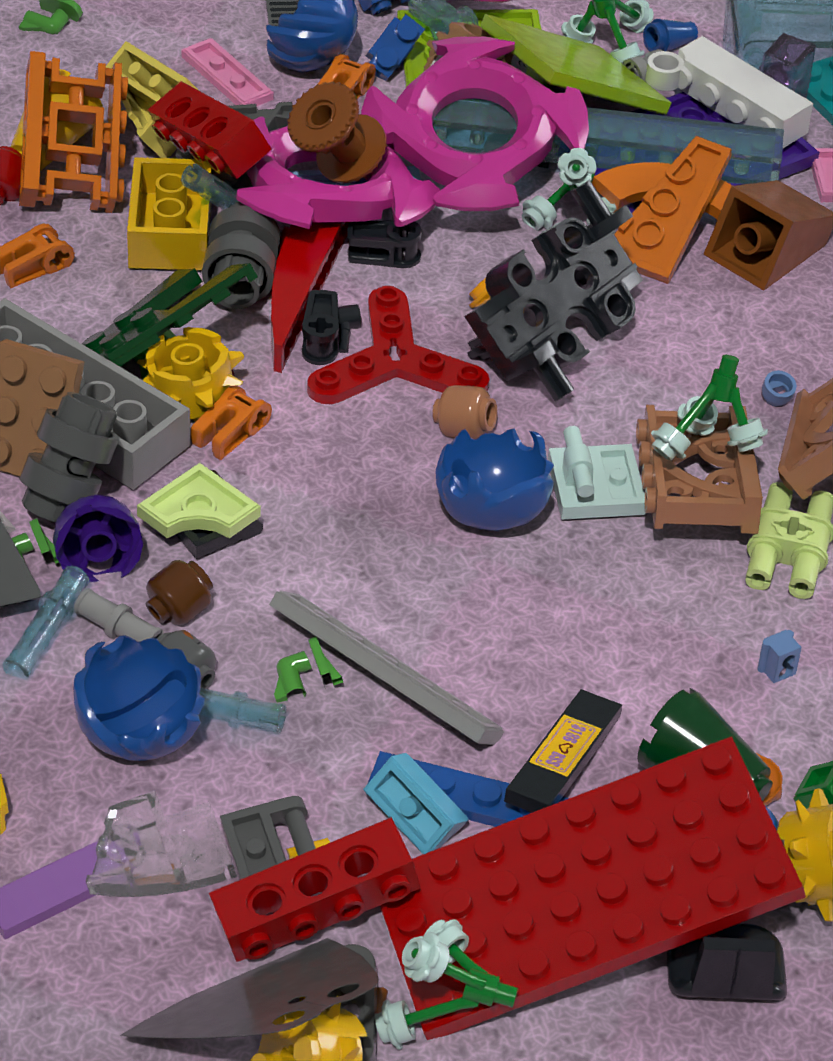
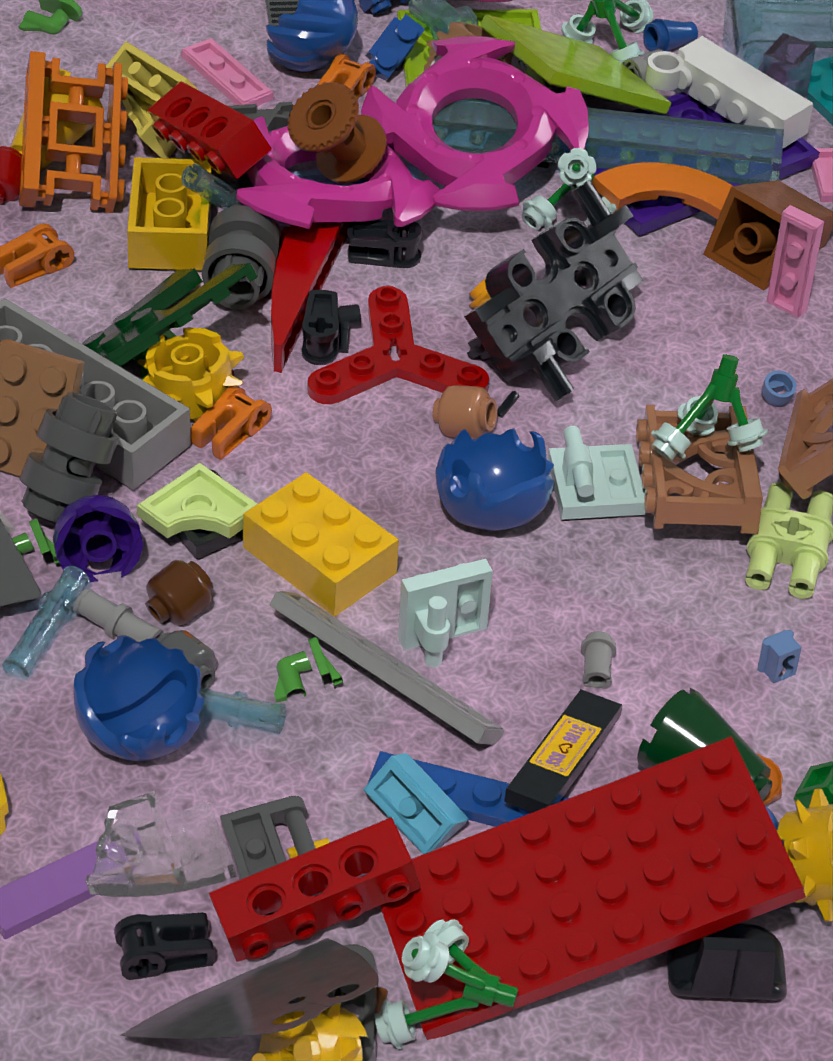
(164, 944): none -> black piece
(320, 543): none -> yellow brick
(444, 607): none -> light aqua plate
(507, 403): none -> black piece
(598, 653): none -> light grey pin
(673, 209): orange wing -> none
(795, 261): none -> bright pink tile

